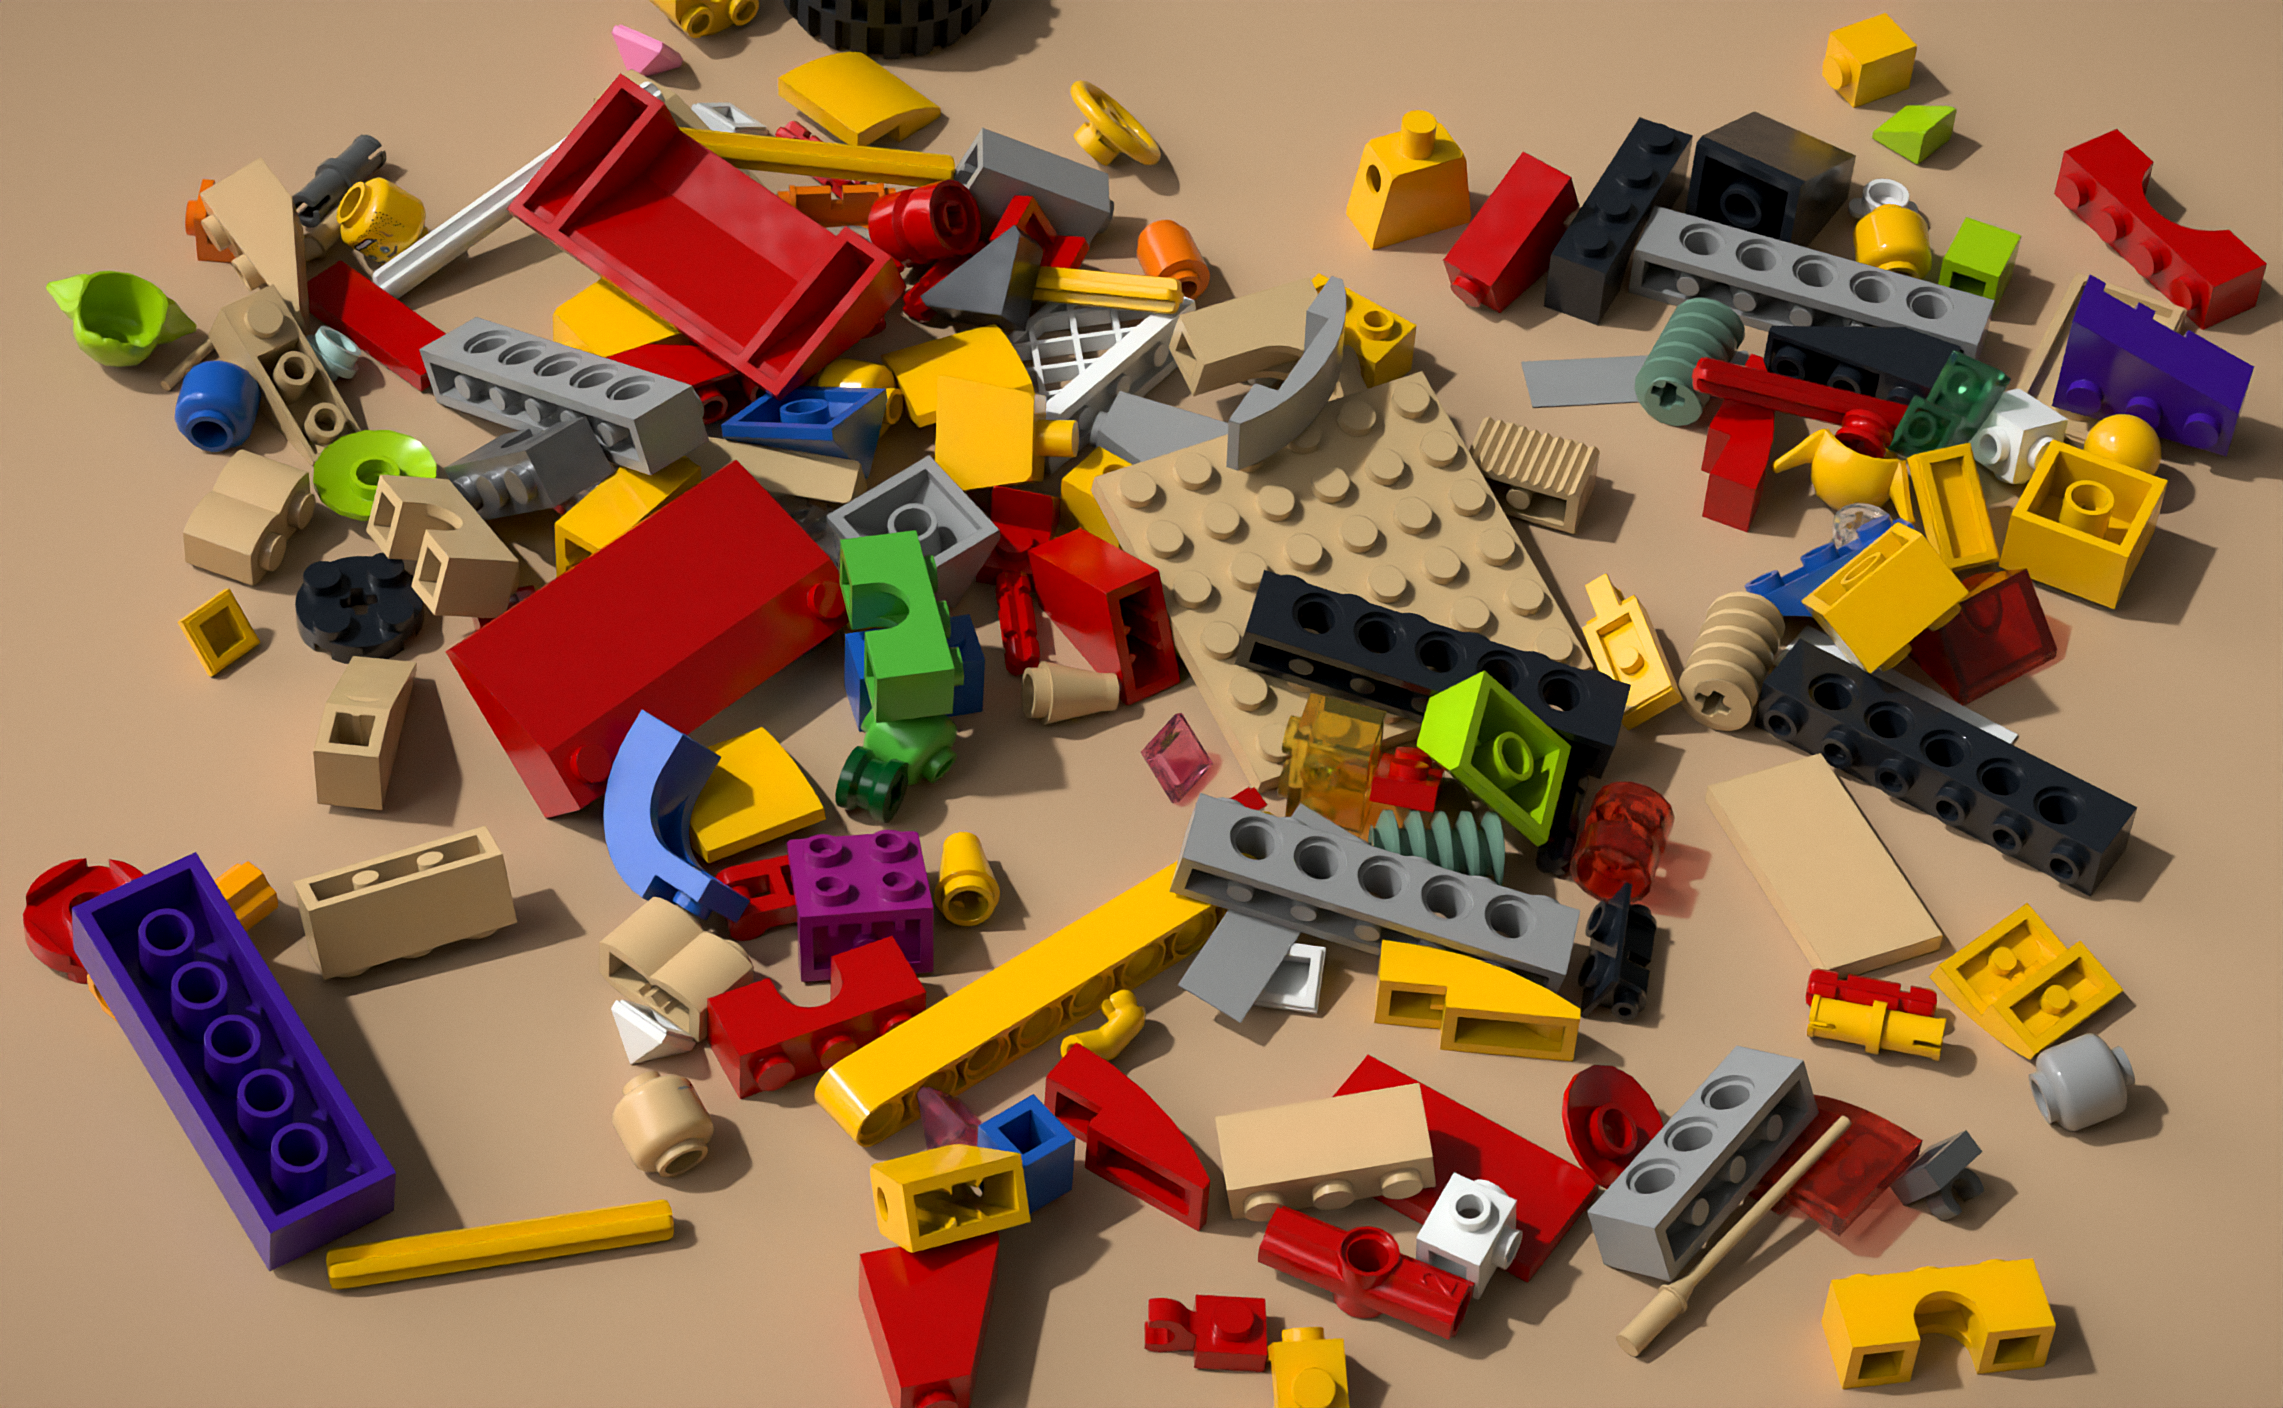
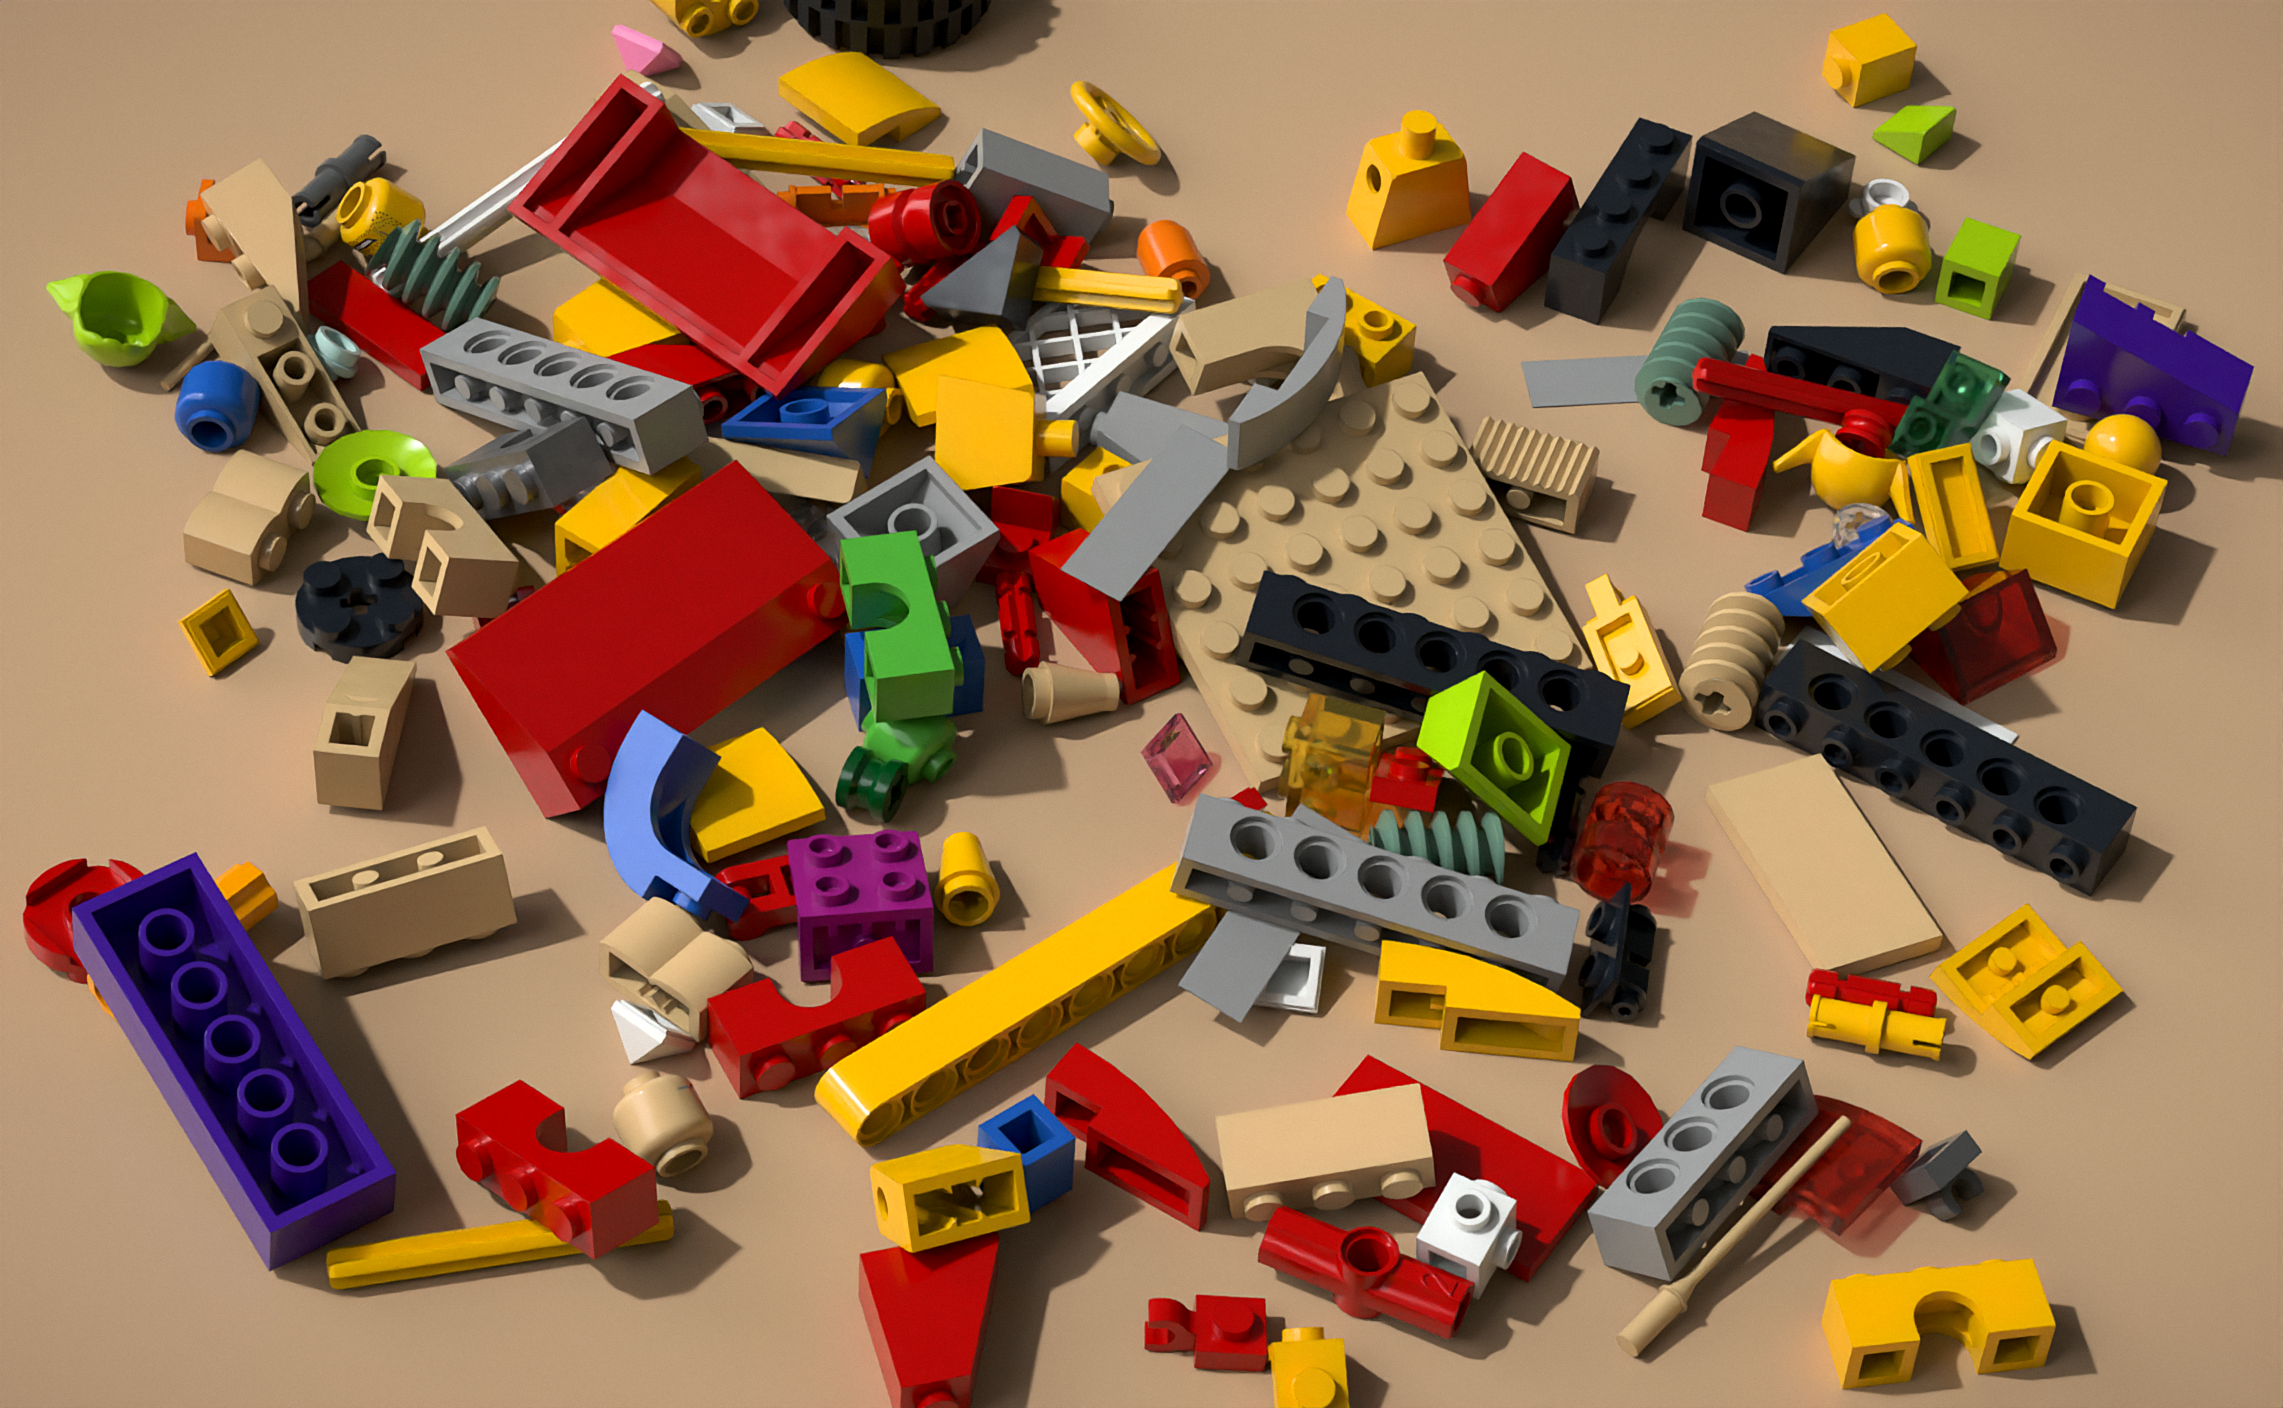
(433, 277): none -> sand green piece
(585, 1197): none -> red arch
(946, 1119): clear pink slope -> none
(1123, 1024): yellow arm -> none
(1149, 513): none -> light grey sticker
(1794, 285): light grey brick -> none
(2081, 1082): light grey head -> none
(2193, 268): red arch -> none

